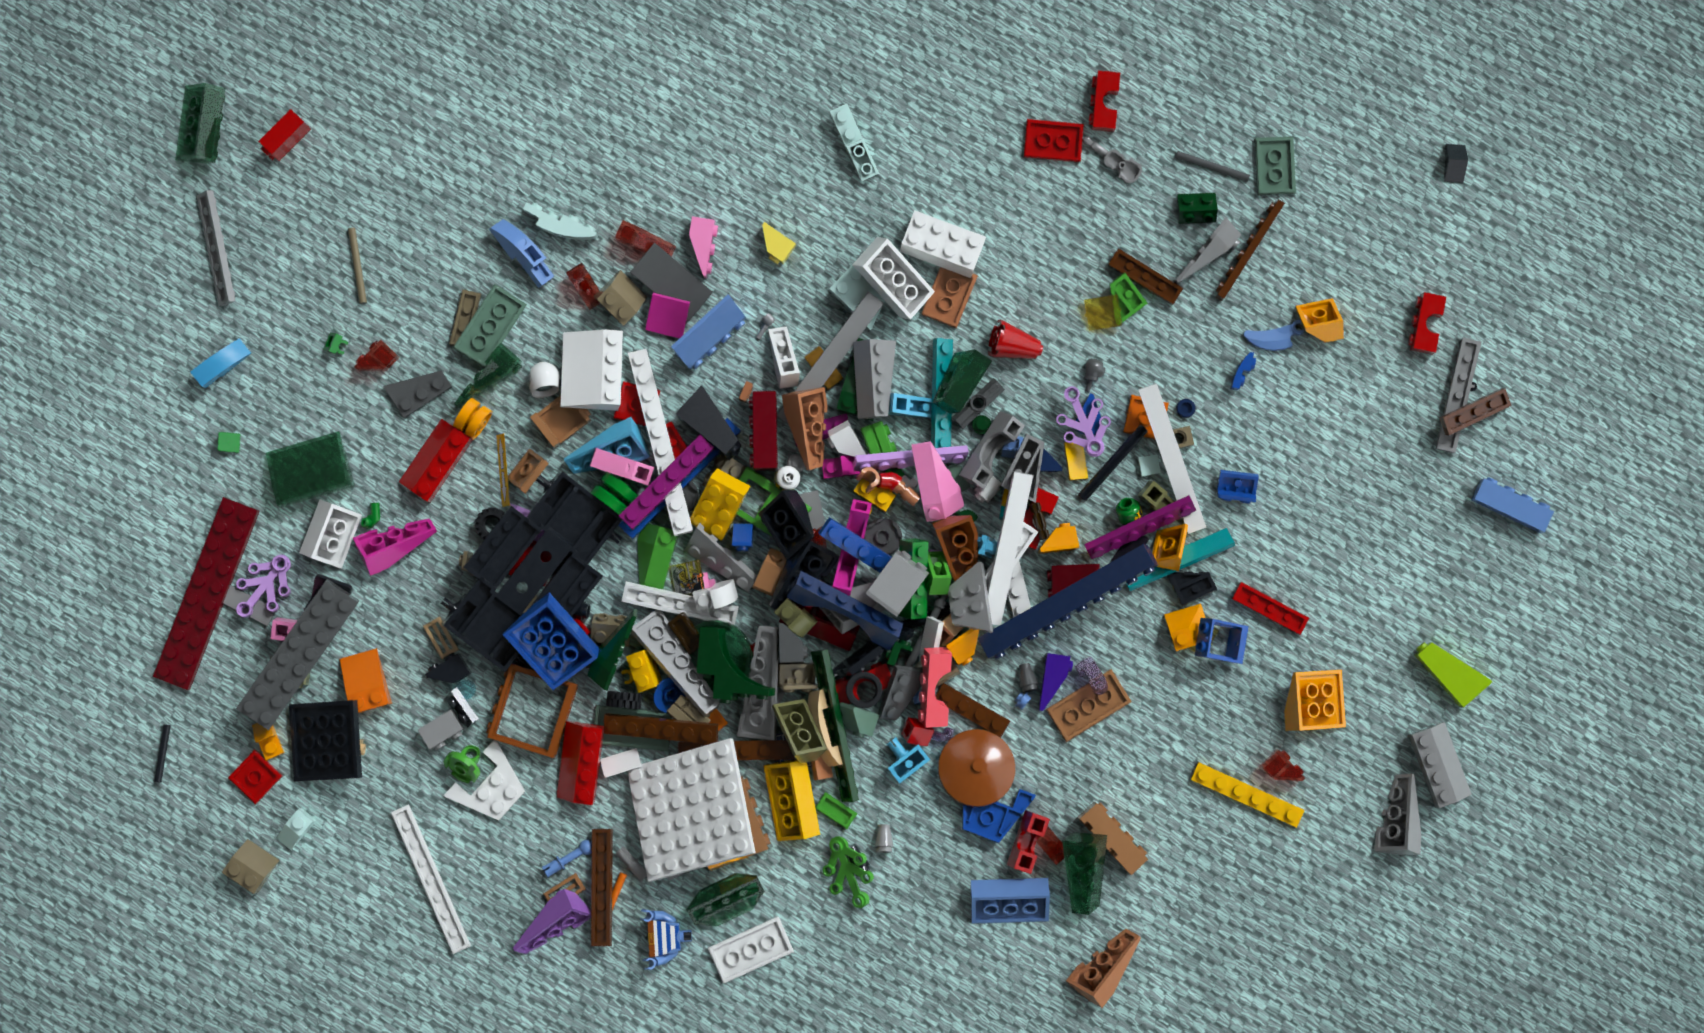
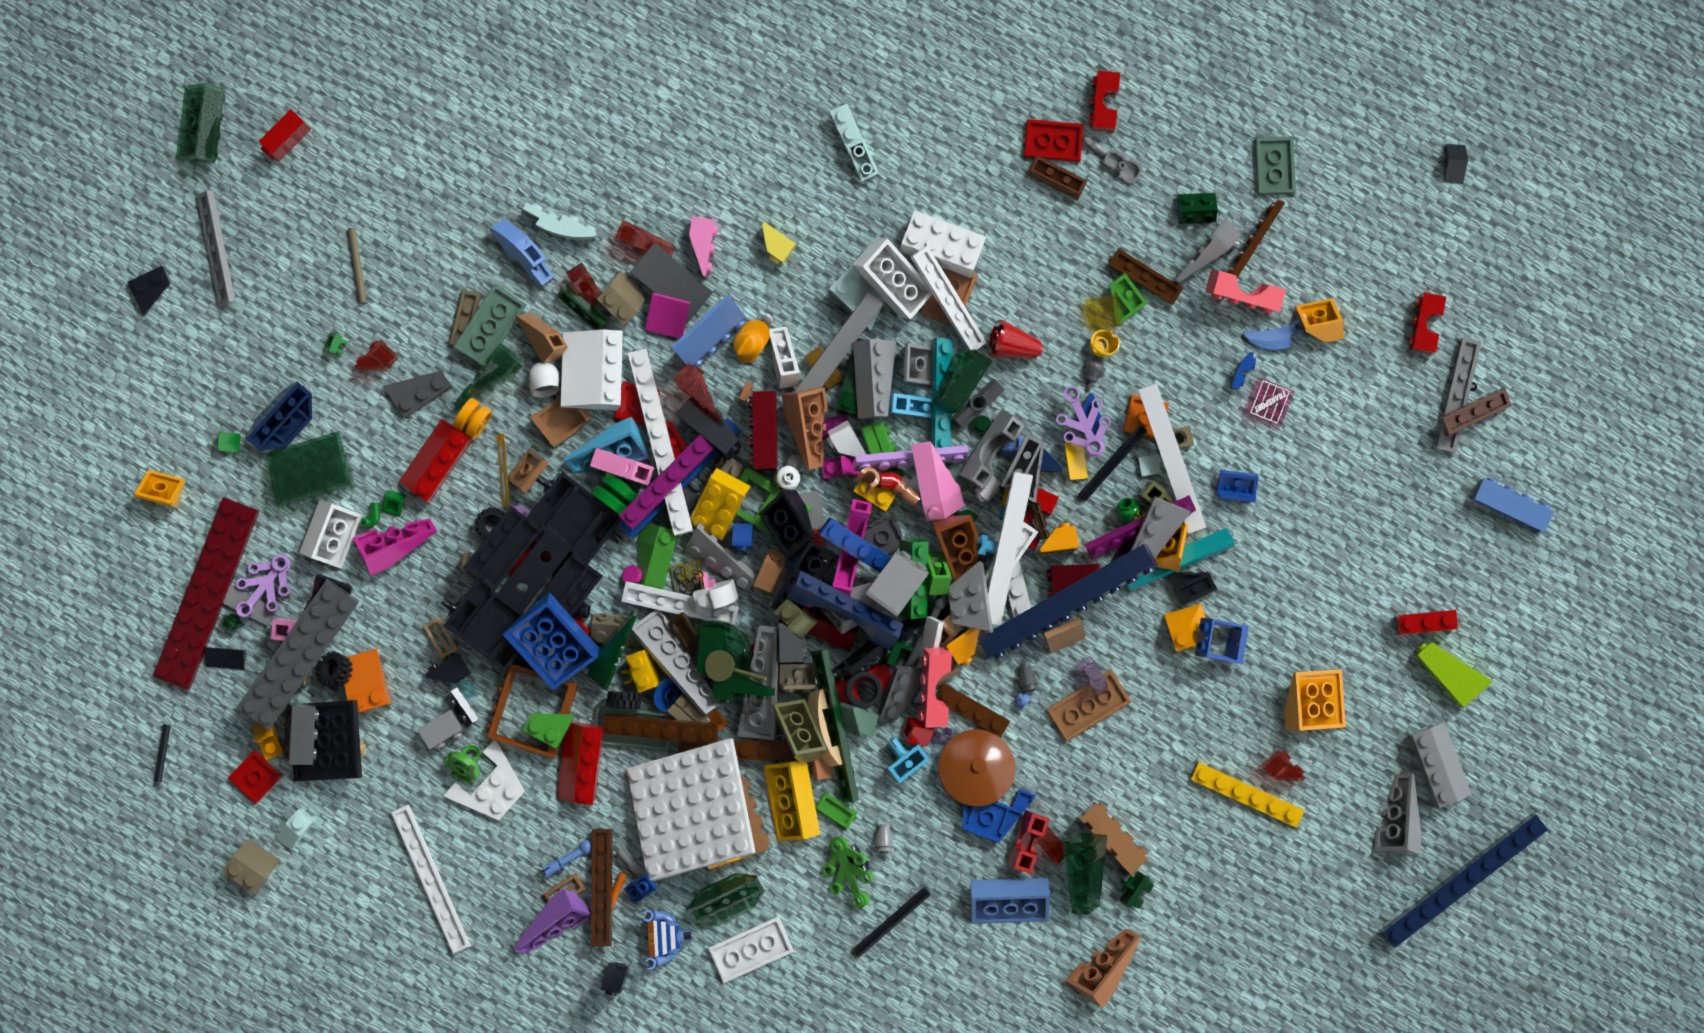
(149, 287): none -> black wing
(160, 488): none -> light orange slope
(220, 363): dark azure slope -> none
(225, 658): none -> black slope
(231, 621): none -> dark green plate
(282, 419): none -> dark blue wedge
(300, 734): none -> dark grey slope
(326, 666): none -> black tyre
(393, 502): none -> green slope
(544, 338): none -> medium nougat slope
(549, 727): none -> bright green wing
(582, 308): none -> dark green tile
(615, 978): none -> black slope
(620, 762): white slope -> none
(632, 574): none -> dark pink tile
(640, 888): none -> blue slope
(694, 385): none -> clear red slope
(720, 667): none -> olive piece
(751, 340): none -> light orange piece
(891, 922): none -> black axle
(918, 364): none -> light grey slope
(948, 299): none -> white plate
(1055, 673): dark purple slope -> none
(1057, 177): none -> reddish brown slope
(1064, 635): none -> medium nougat tile
(1096, 345): none -> yellow hair
(1133, 888): none -> dark green hips
(1159, 525): none -> light grey wing
(1185, 408): dark blue tile -> none
(1212, 166): dark grey bar -> none
(1225, 285): none -> coral arch
(1269, 402): none -> clear pink tile
(1270, 608): red plate -> none
(1426, 622): none -> red arch
(1463, 880): none -> dark blue brick

